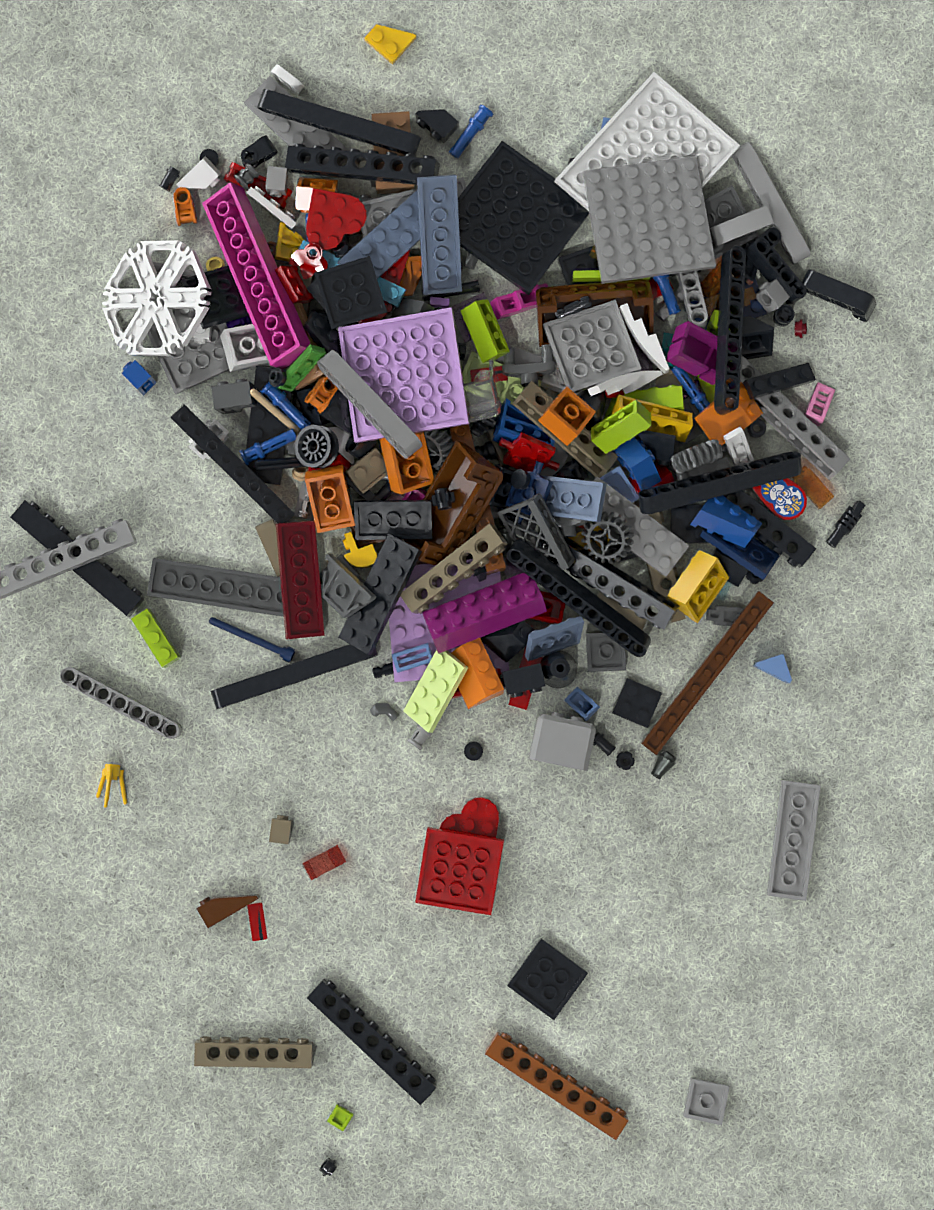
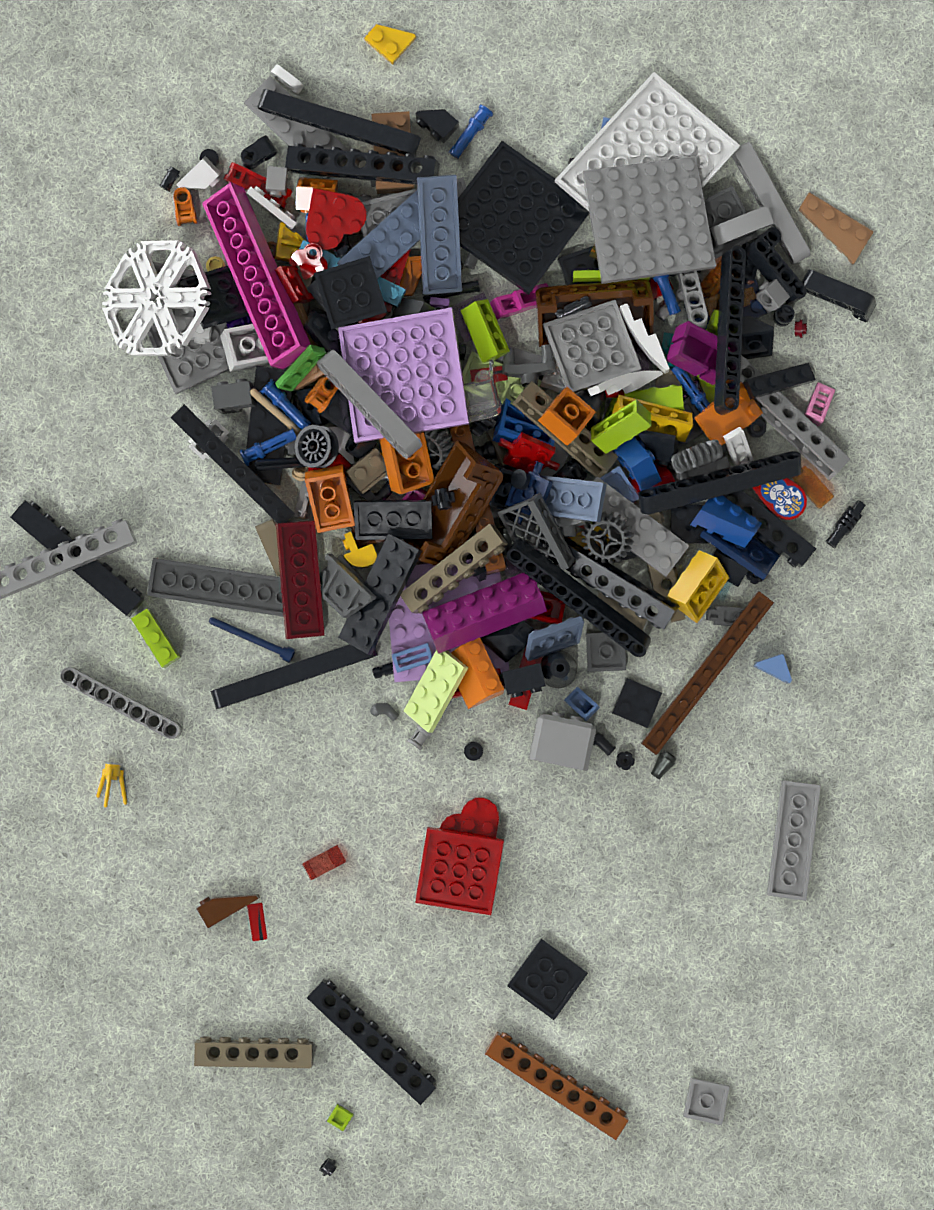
(138, 377): blue brick -> none
(246, 176): dark grey bush -> none
(277, 377): black plate -> none
(280, 830): dark tan brick -> none
(836, 226): none -> medium nougat wing

